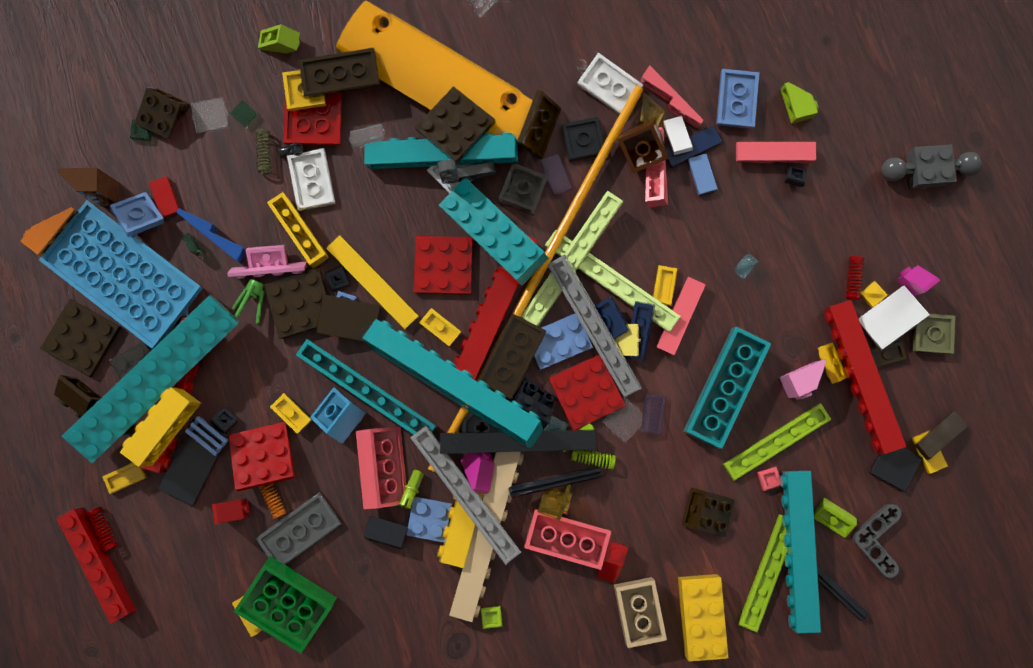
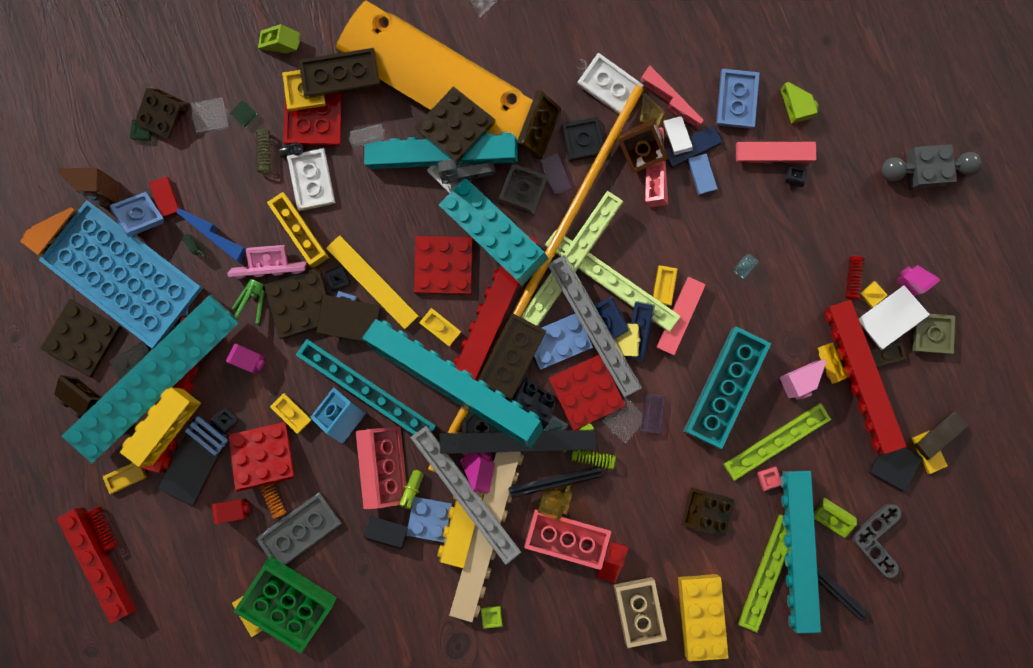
(246, 359): none -> dark pink slope

